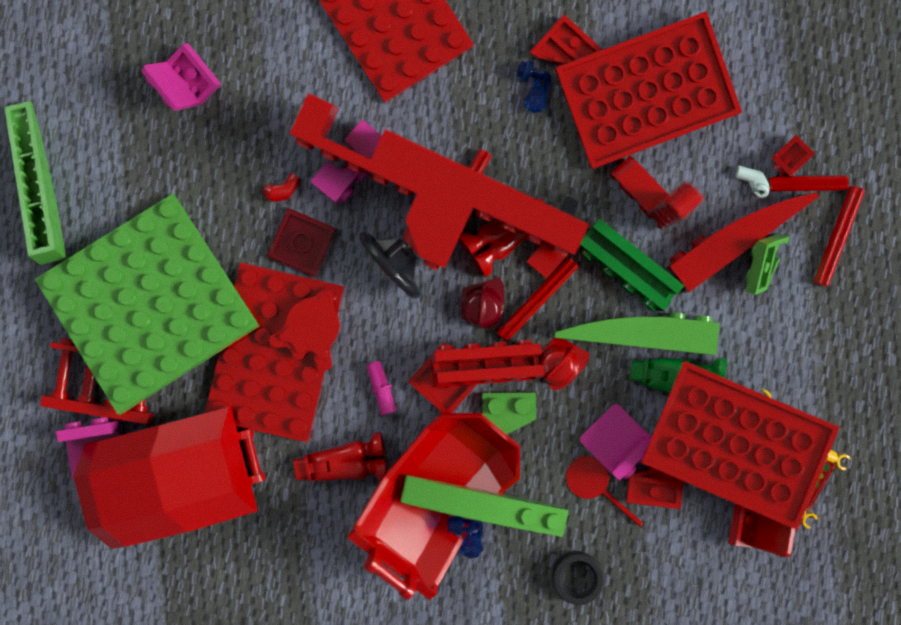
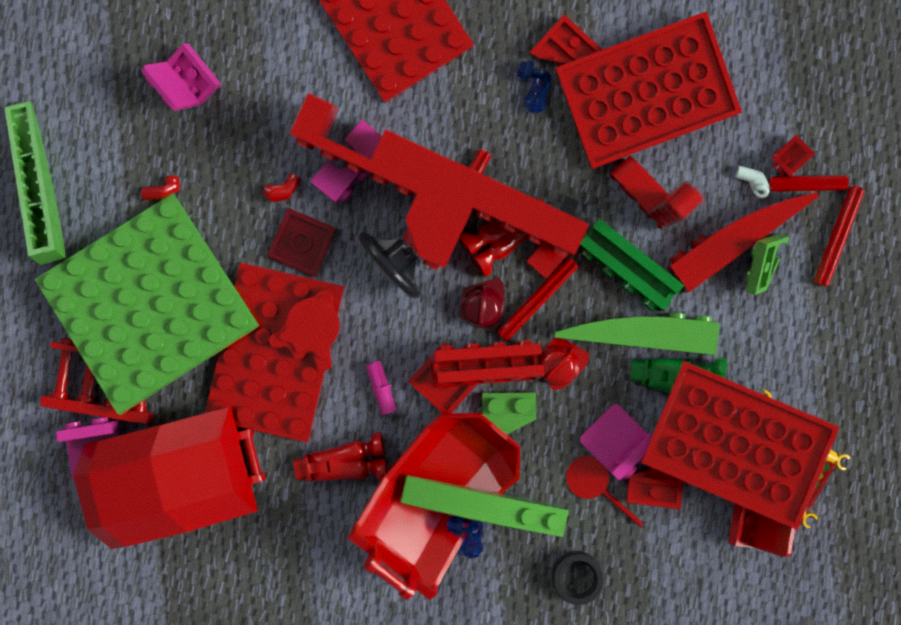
(163, 191): none -> red arm

